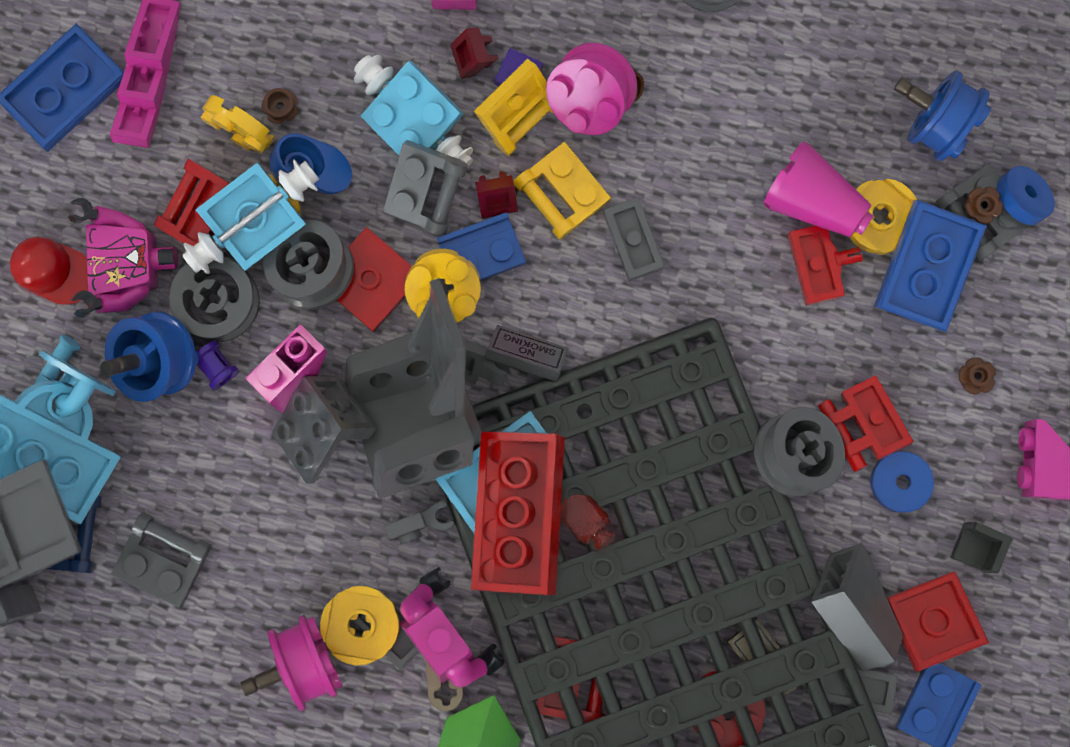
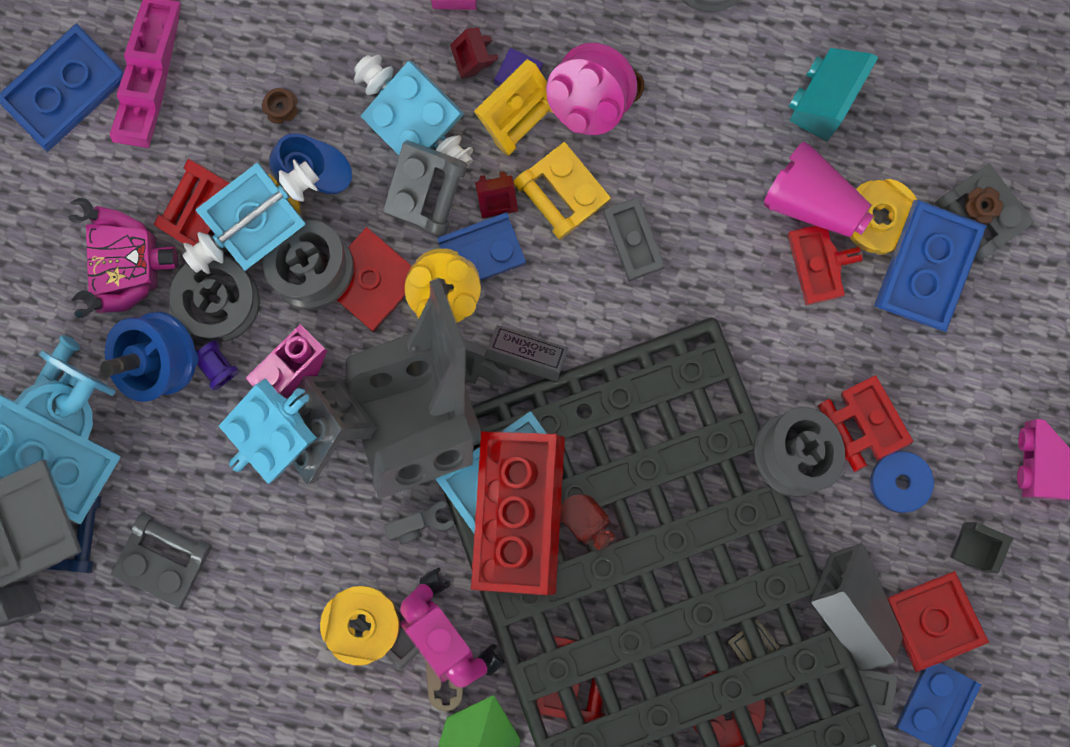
(49, 269): red cap -> none
(247, 130): yellow plate -> none
(267, 430): none -> medium azure plate
(300, 663): dark pink wheel -> none
(831, 91): none -> teal slope
(945, 114): blue wheel -> none
(968, 380): reddish brown plate -> none
(1025, 195): blue piece -> none

